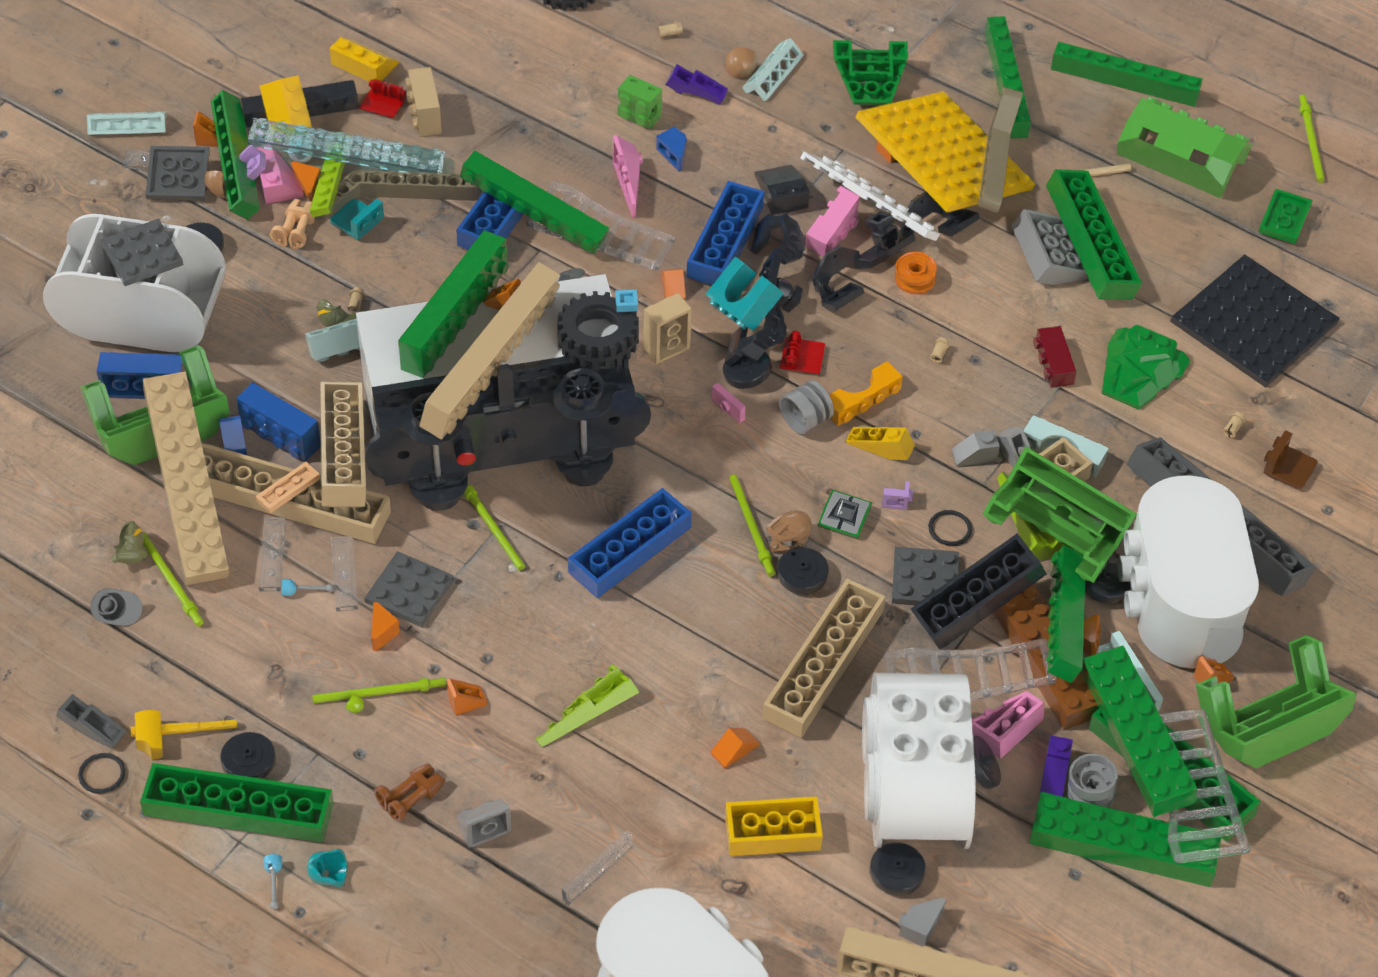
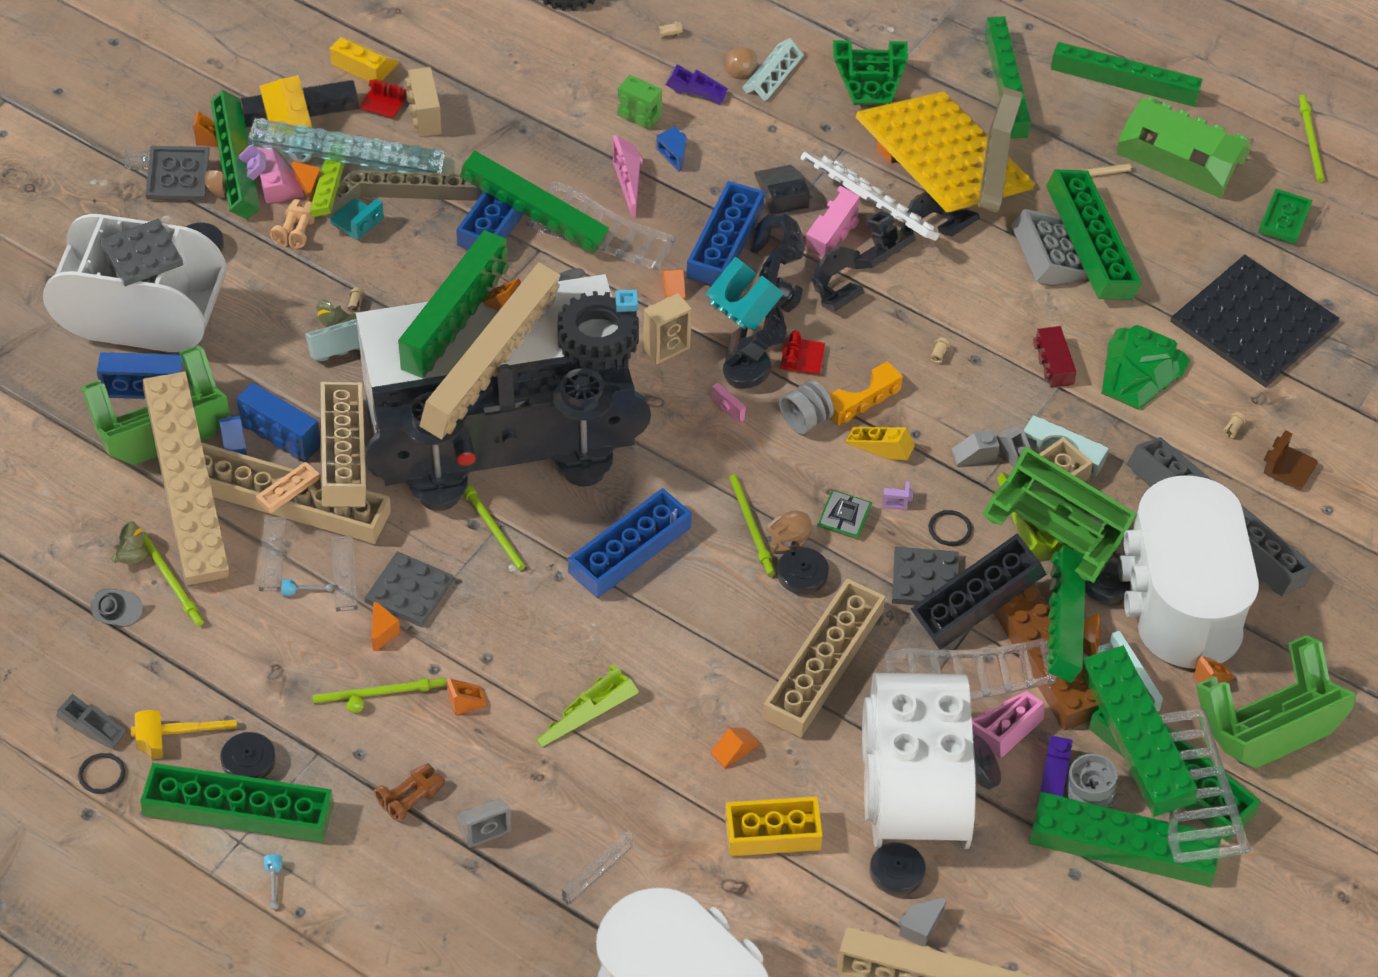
(126, 123): light aqua fence -> none
(332, 861): teal hair -> none
(915, 272): orange wheel -> none

